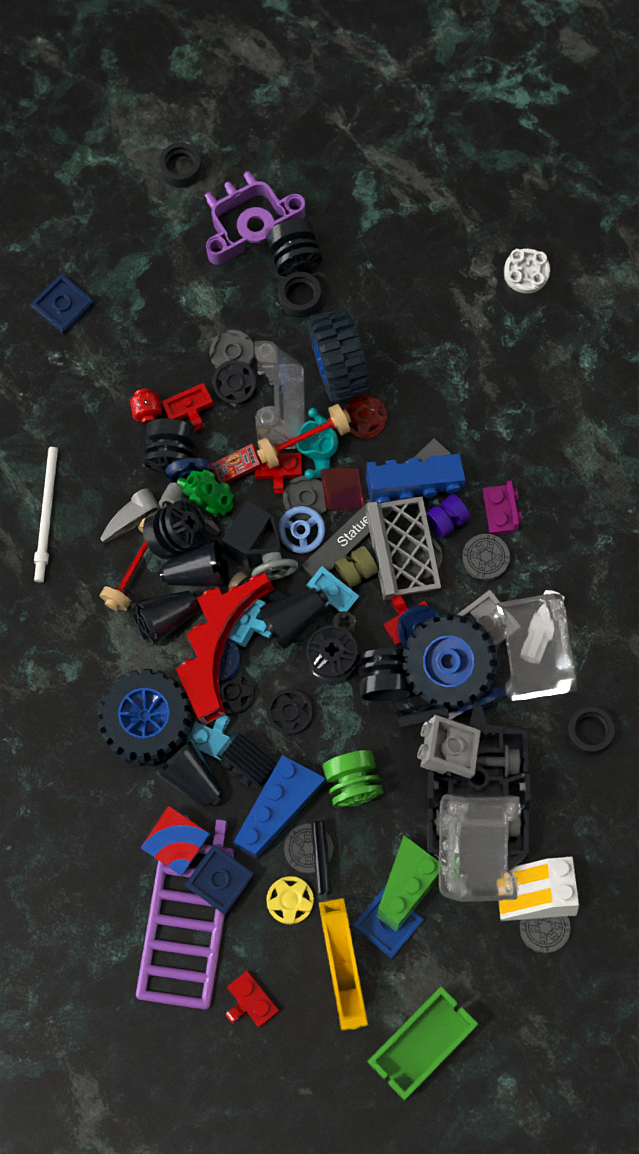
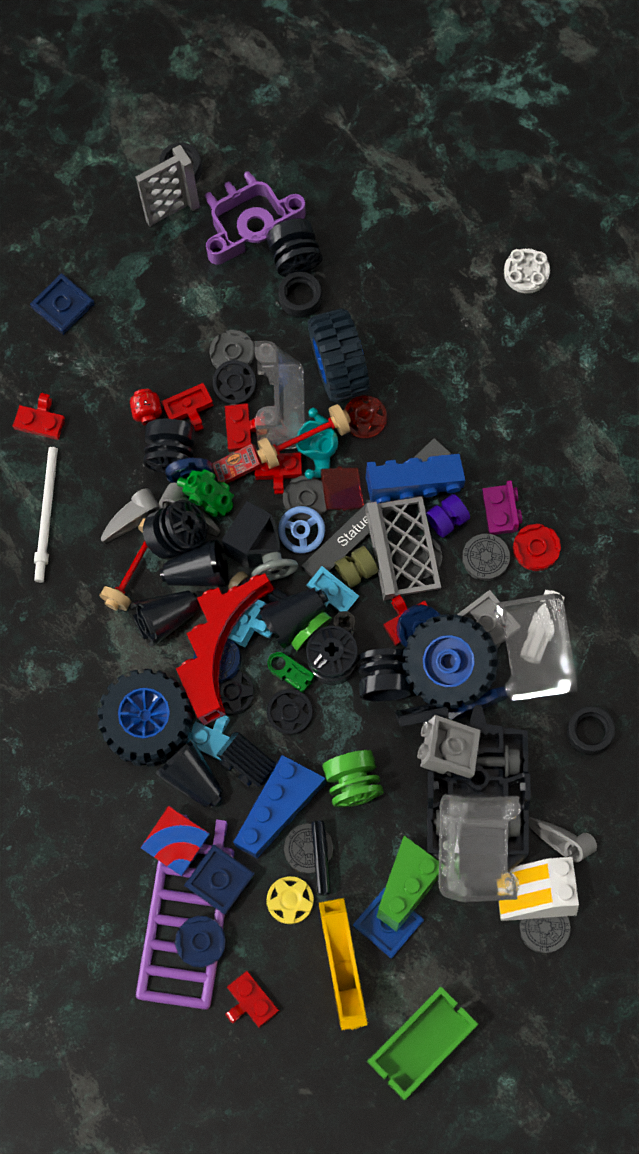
(39, 420): none -> red plate
(183, 183): none -> light grey fence
(200, 941): none -> dark blue tile
(239, 426): none -> red plate
(292, 672): none -> green piece
(318, 622): none -> bright green tile
(536, 547): none -> red tile
(564, 841): none -> light grey piece

